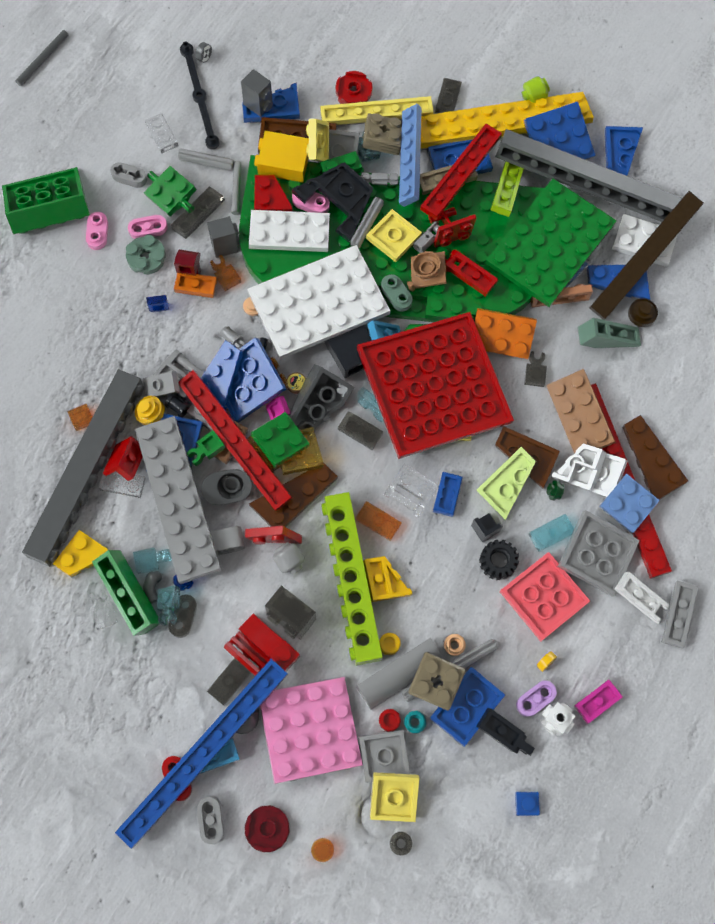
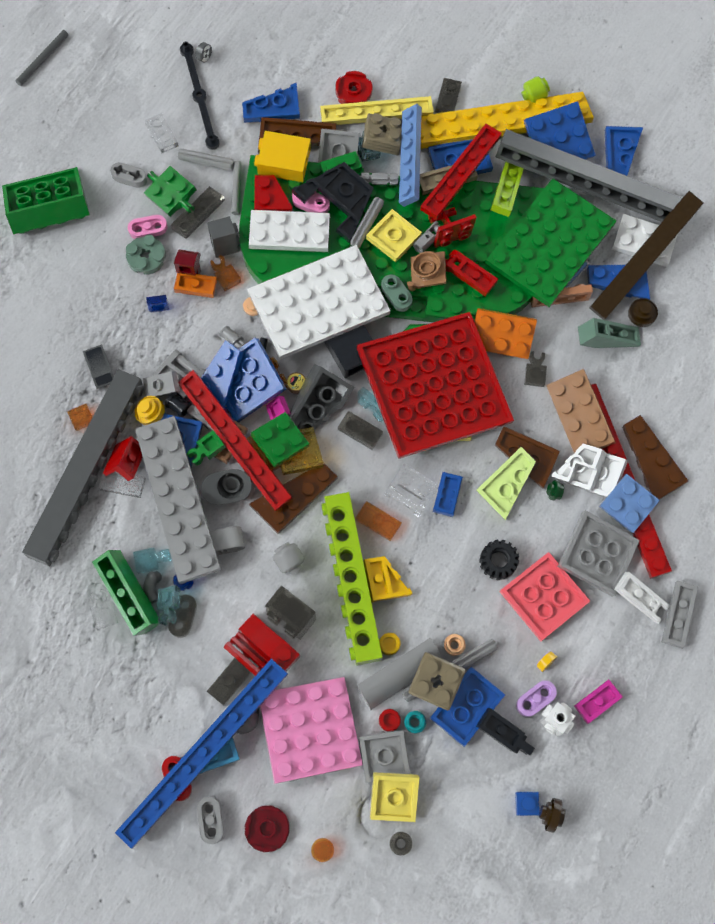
(79, 554): yellow wing -> none
(97, 229): bright pink plate -> none
(98, 366): none -> slope
(257, 93): dark grey brick -> none
(273, 534): red wing -> none
(318, 140): light yellow plate -> none
(381, 329): dark azure plate -> none
(486, 527): black panel -> none
(551, 532): clear light blue plate -> none
(552, 815): none -> dark brown plate

